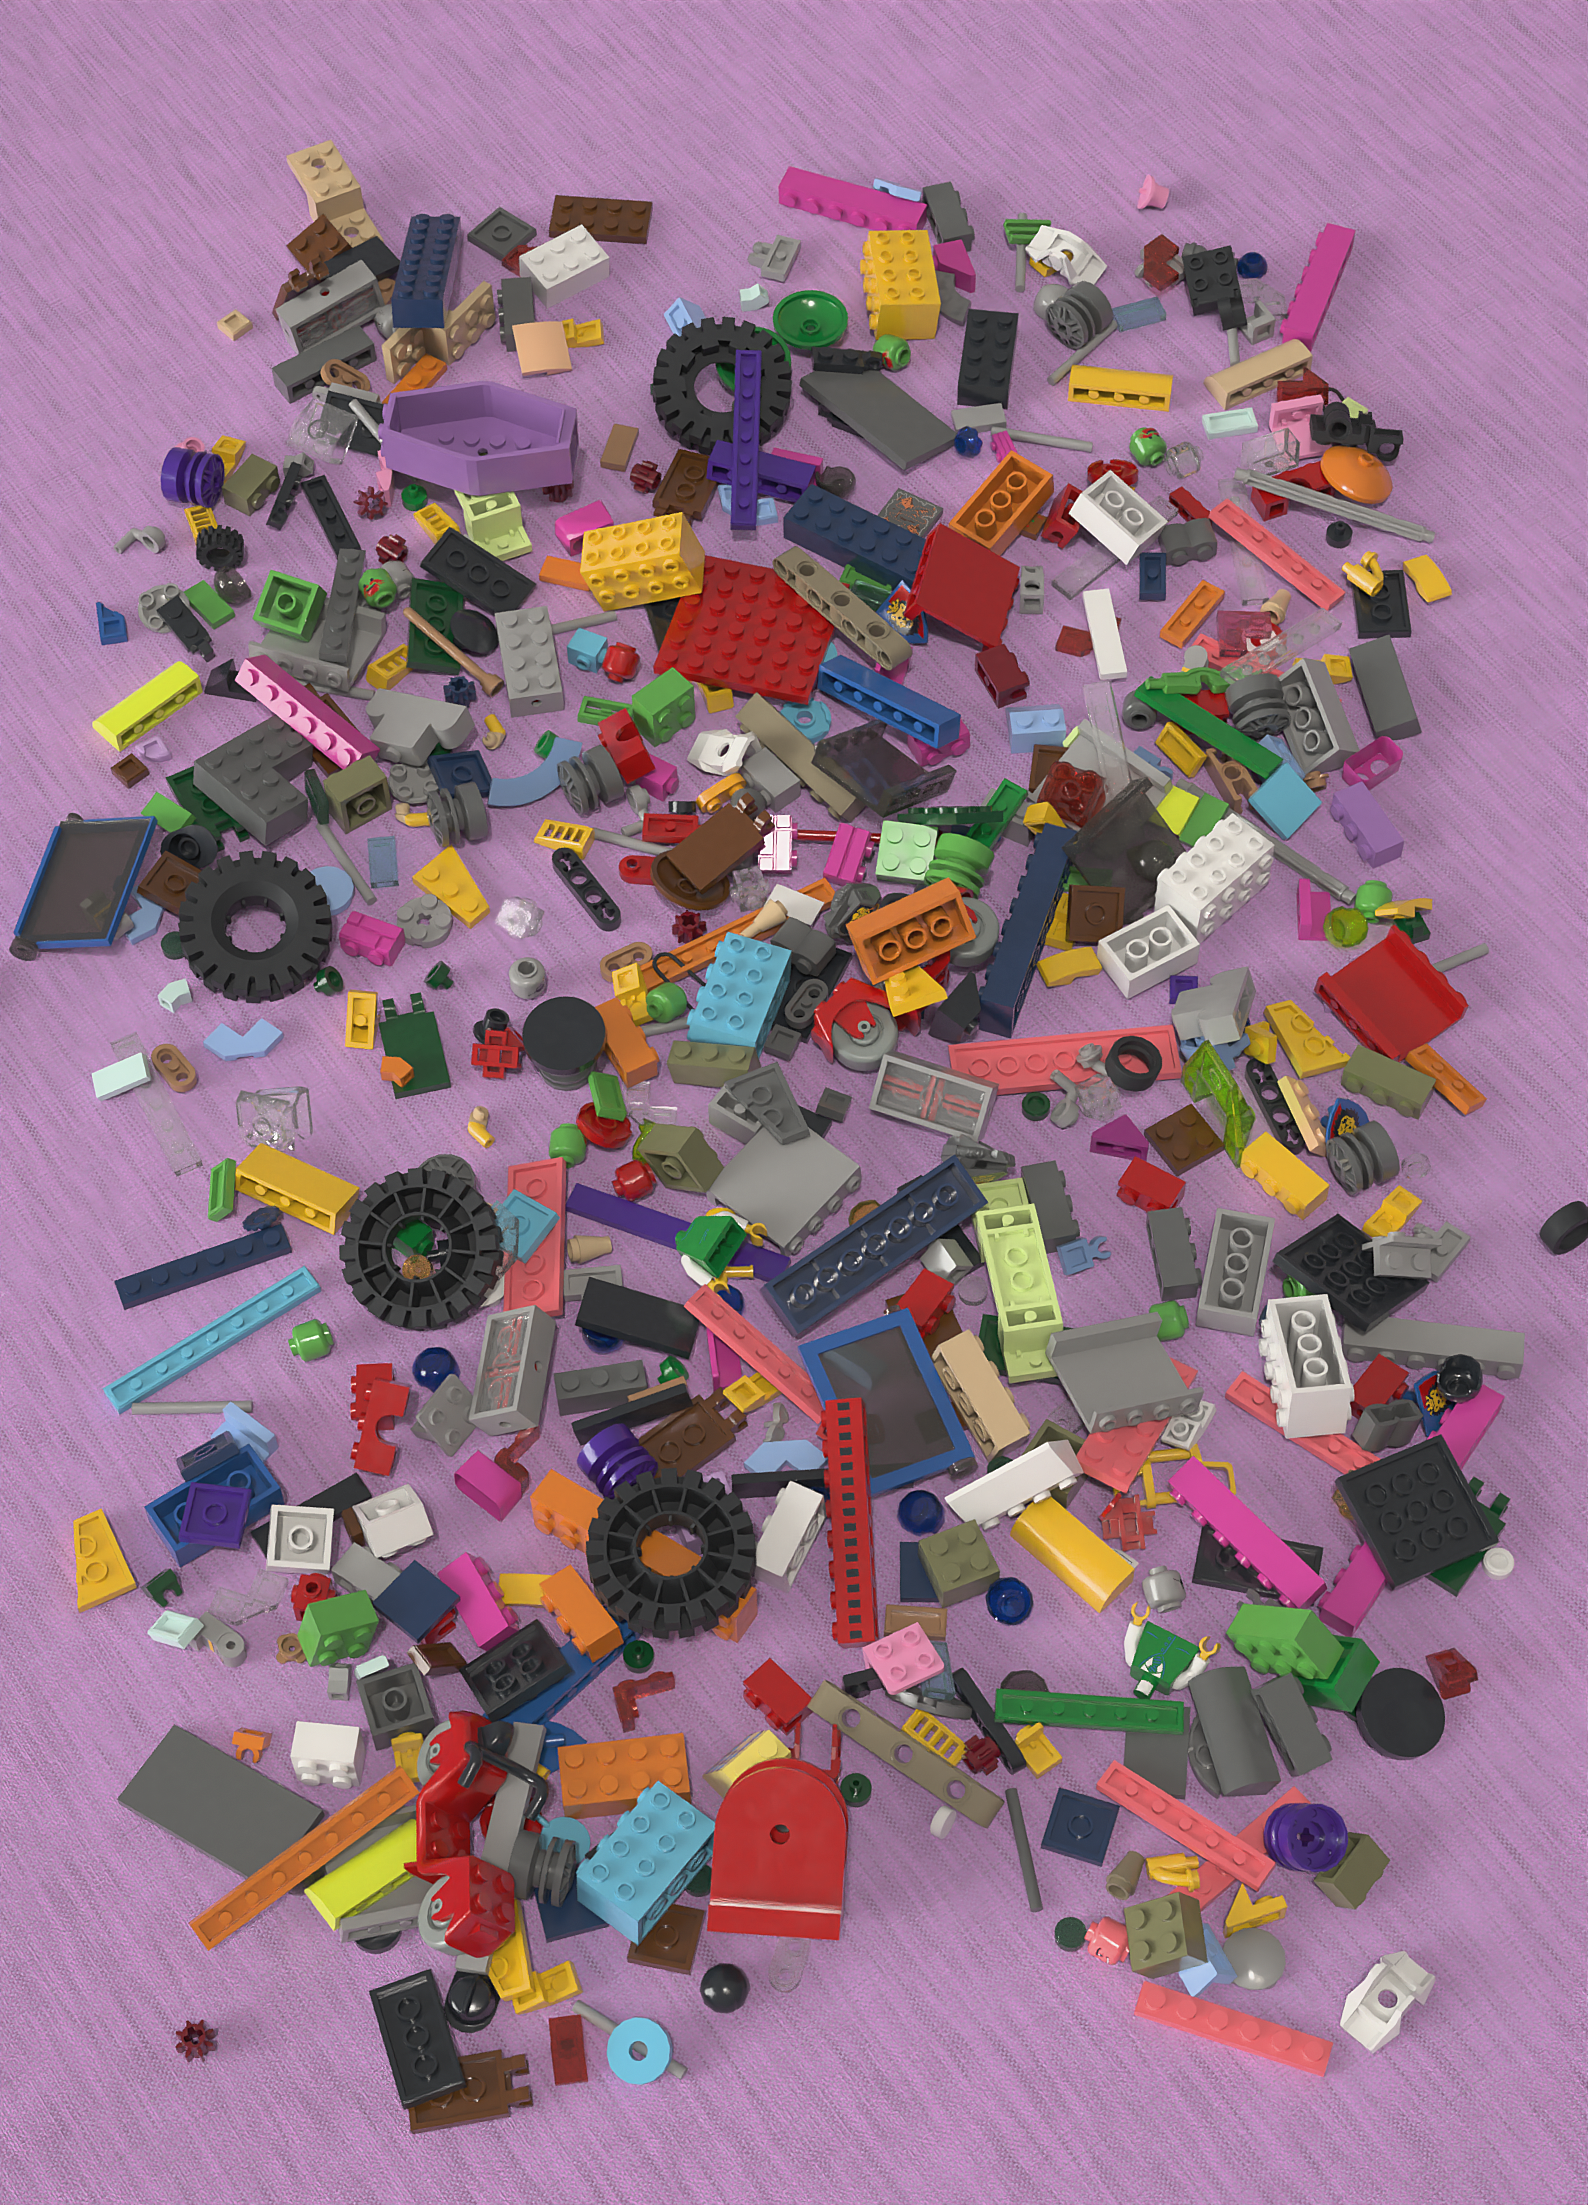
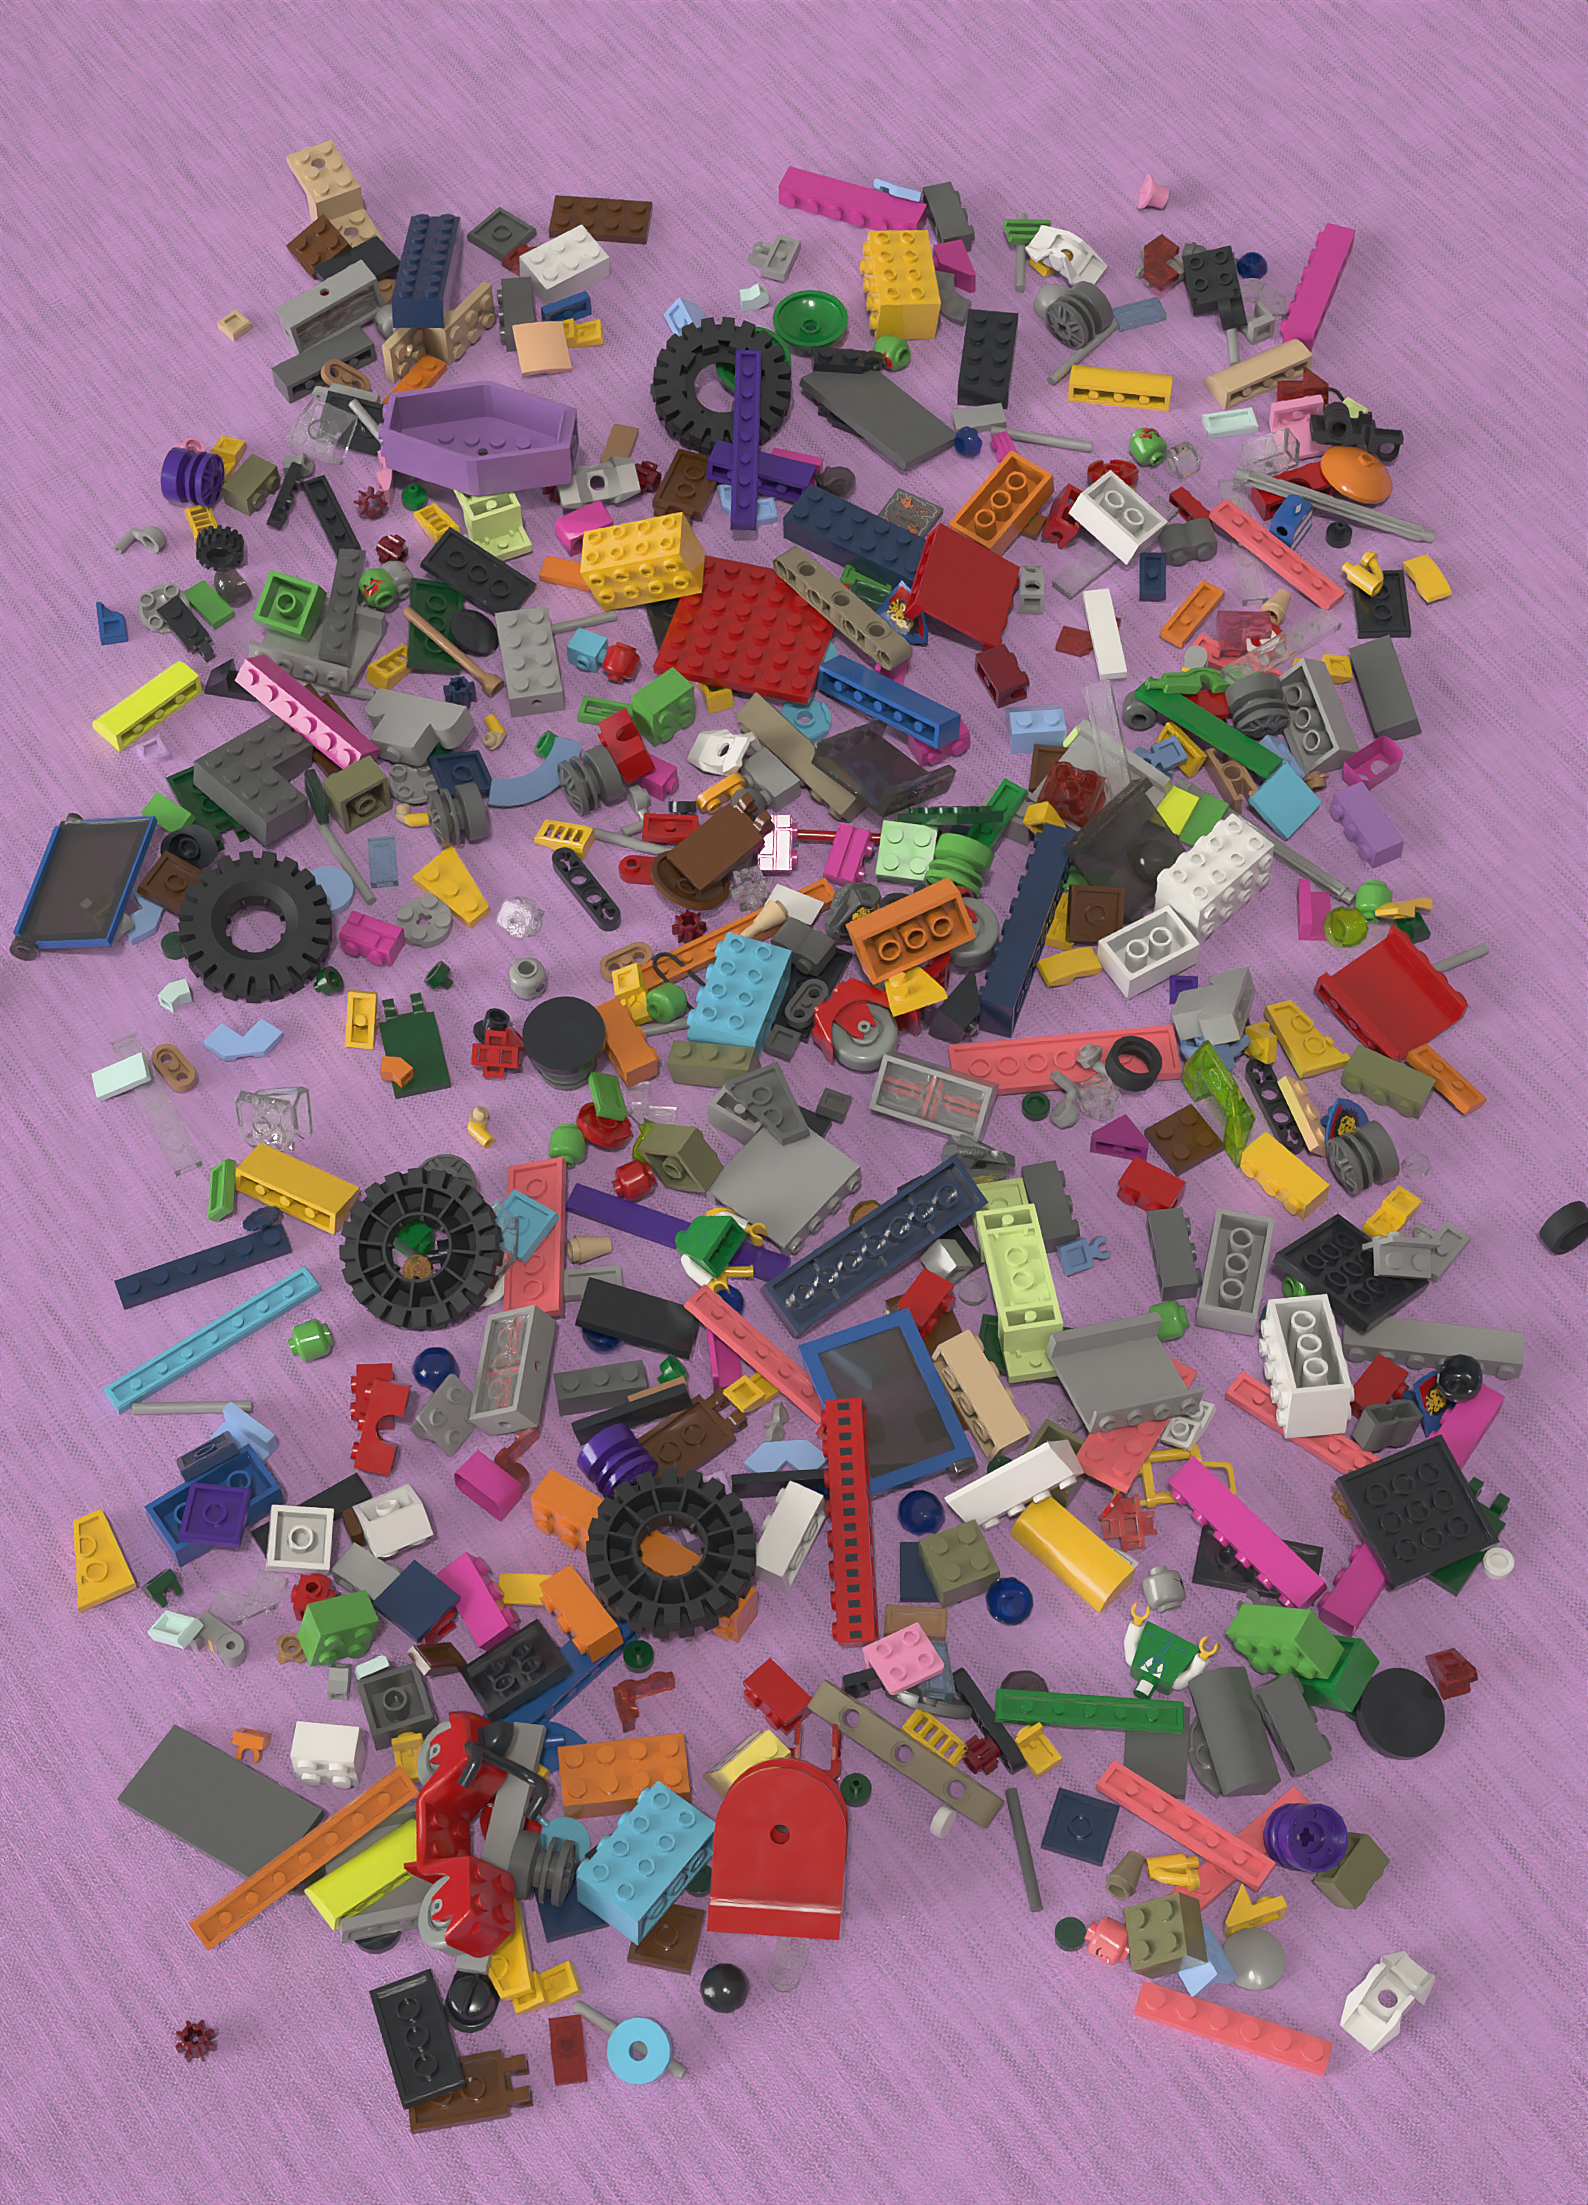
(130, 771): reddish brown tile -> none
(299, 284): reddish brown tile -> none
(573, 307): none -> blue plate
(619, 479): none -> light grey piece
(1166, 754): none -> medium blue plate
(1292, 517): none -> blue torso

